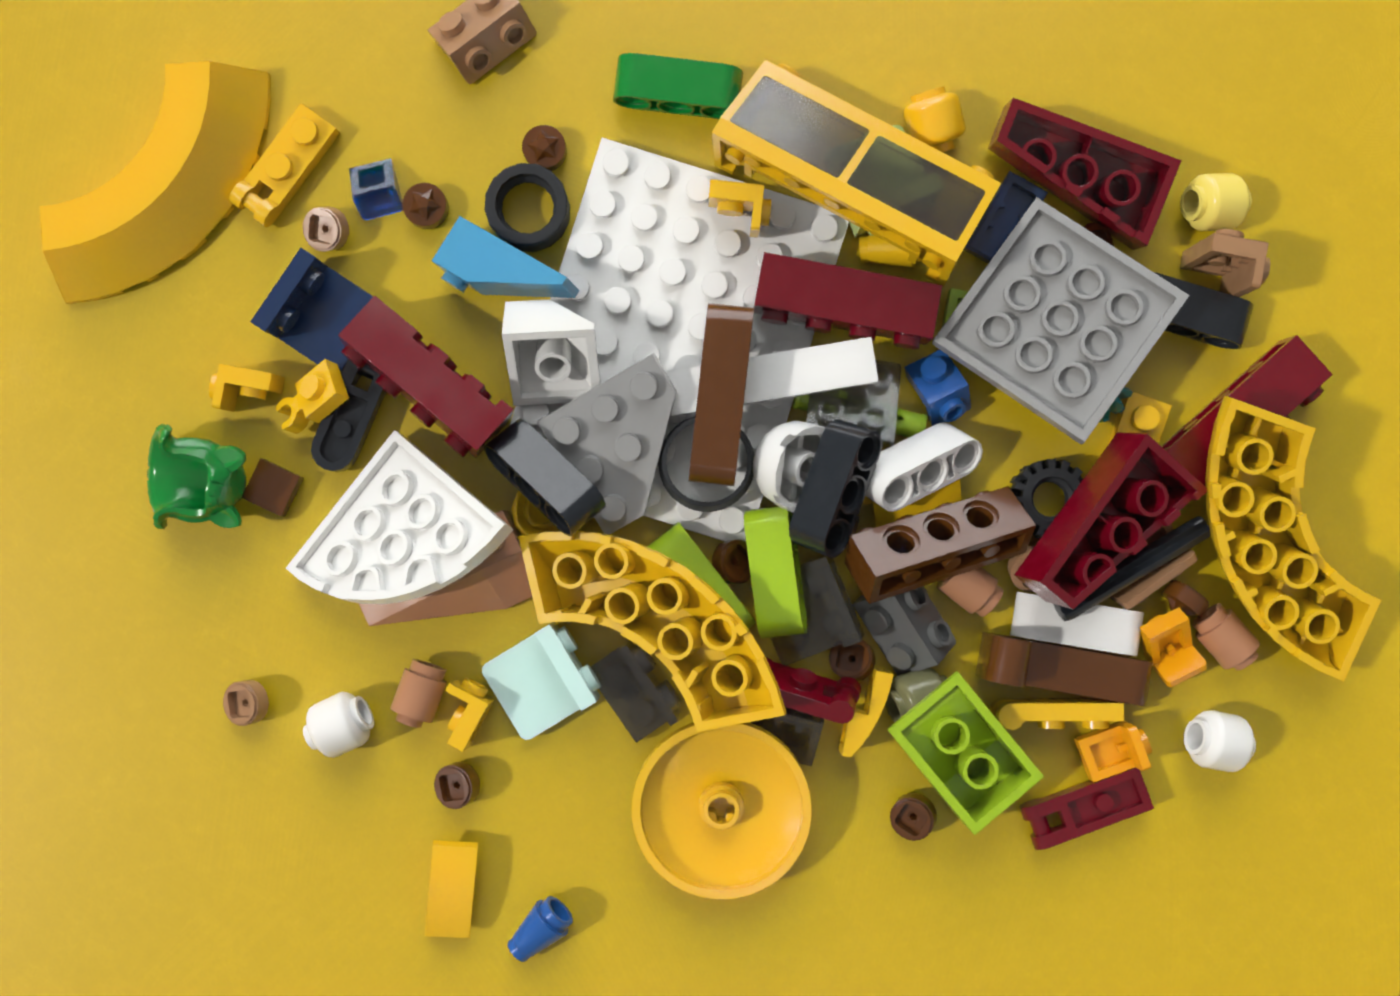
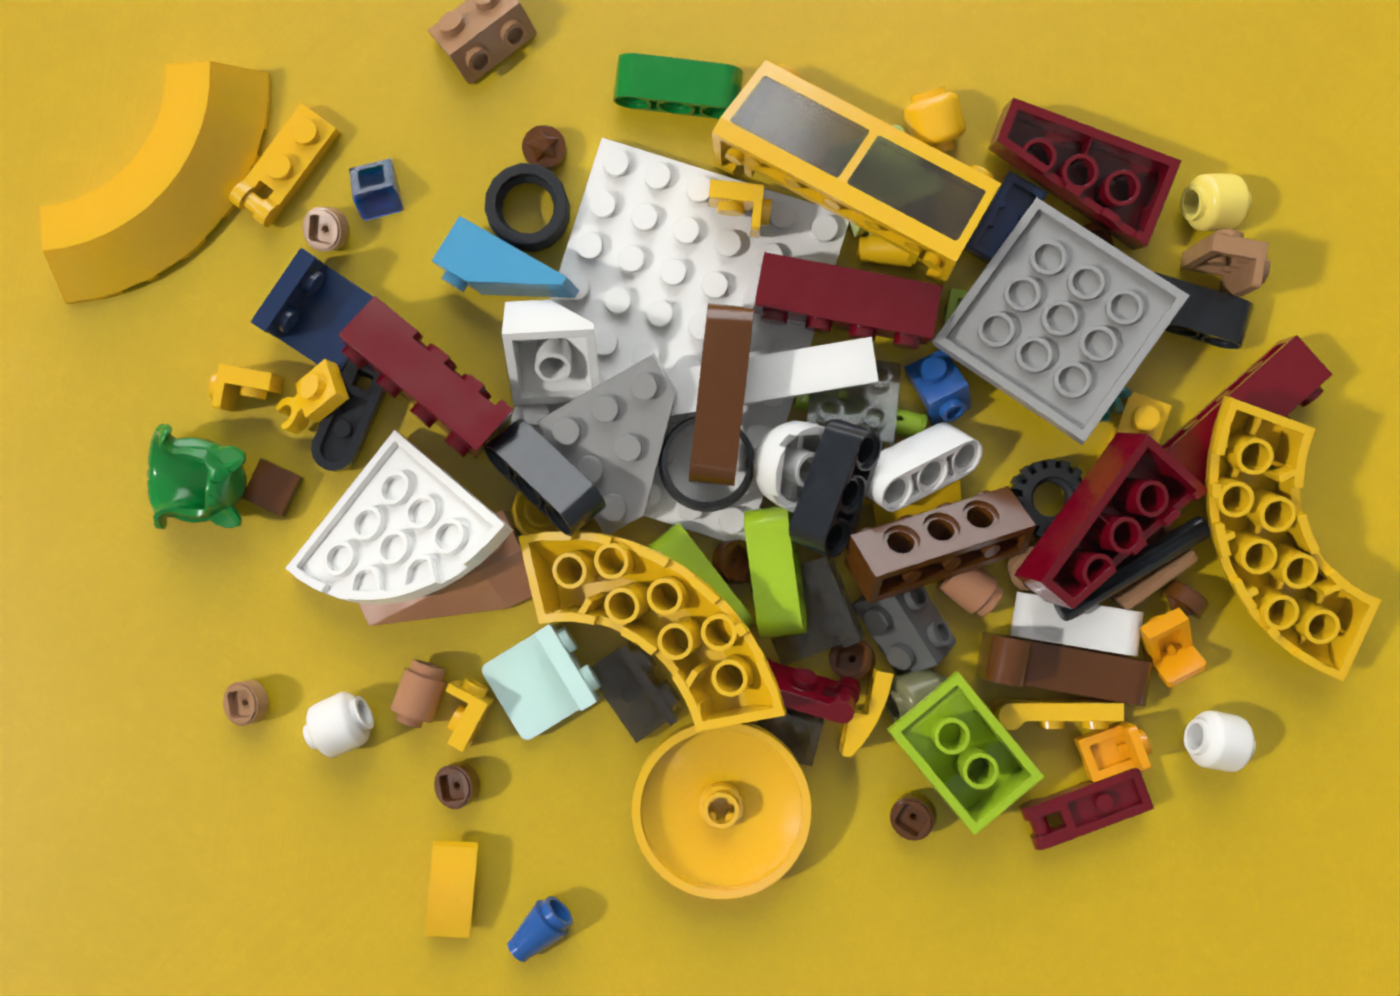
(425, 206): reddish brown tile -> none
(1226, 637): nougat brick -> none

